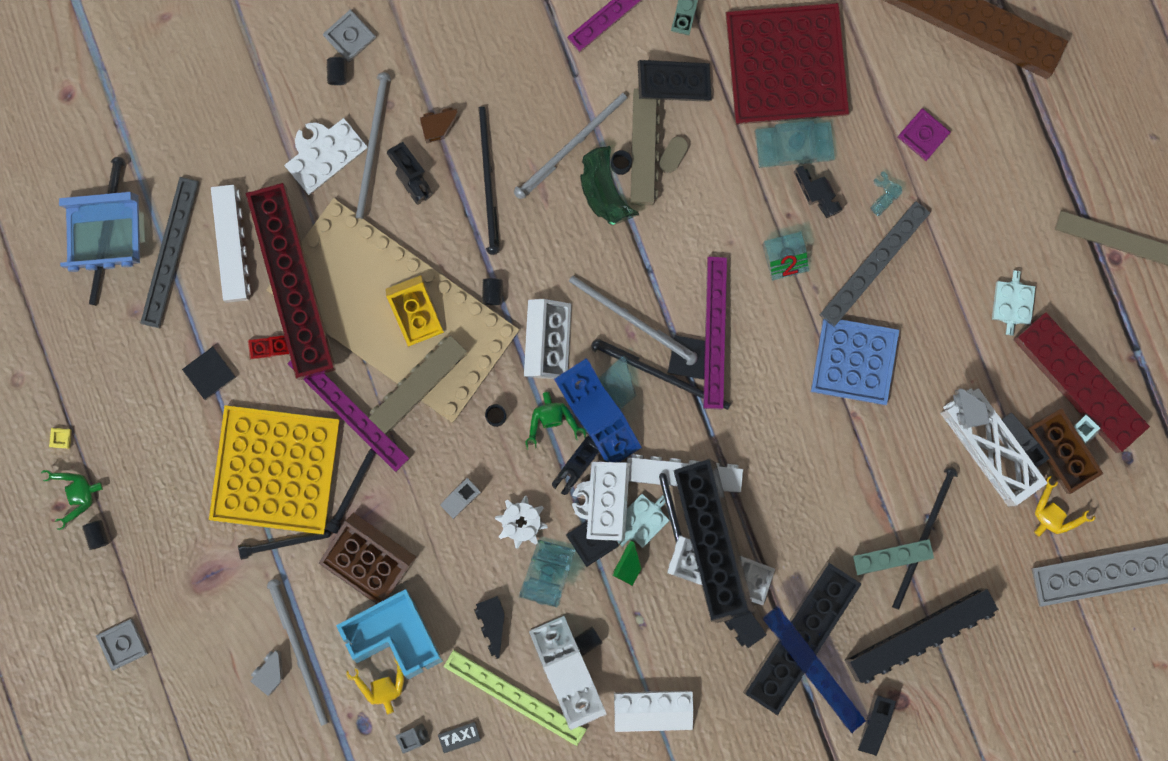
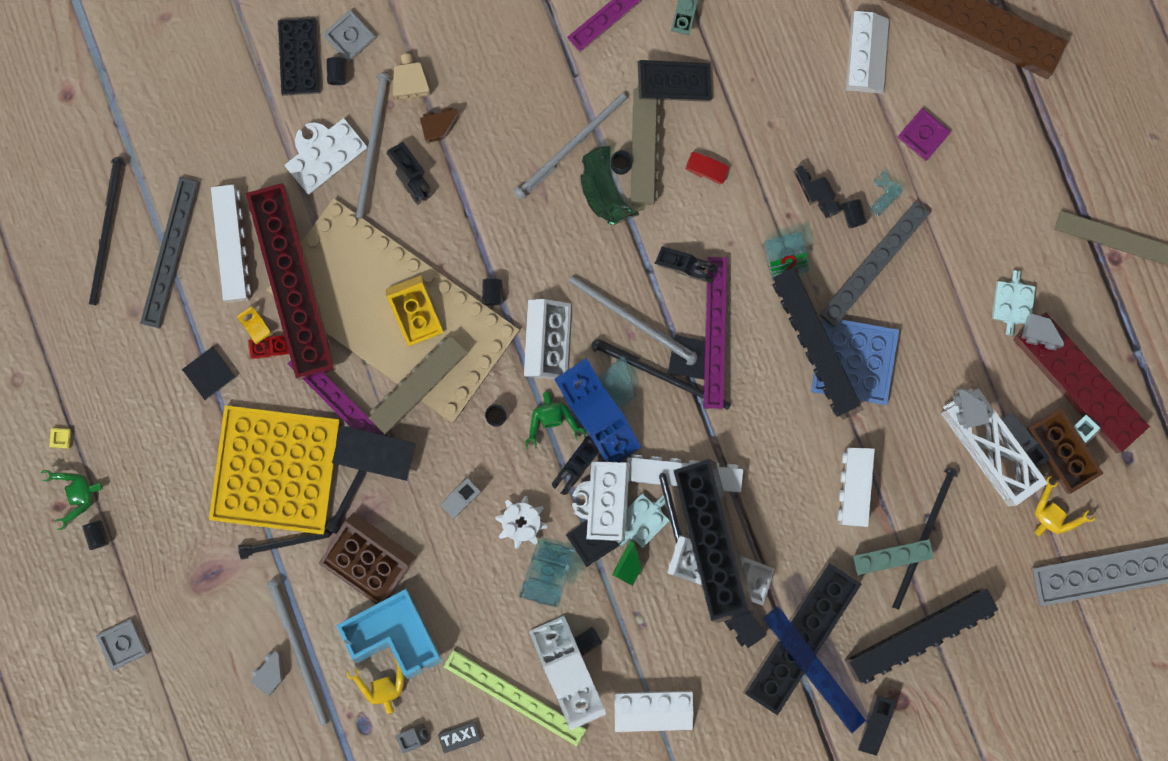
(102, 231): clear light blue panel -> none
(255, 326): none -> yellow bracket
(298, 56): none -> black tile
(374, 453): none -> black tile
(409, 80): none -> tan torso
(493, 248): black bar -> none
(493, 617): black slope -> none
(673, 154): dark tan tile -> none
(685, 264): none -> black plate
(707, 167): none -> red slope
(787, 63): dark red plate -> none
(794, 144): clear light blue brick -> none
(819, 347): none -> black brick
(854, 213): none -> black piece
(856, 487): none -> white slope
(867, 52): none -> white slope
(1041, 330): none -> light grey slope

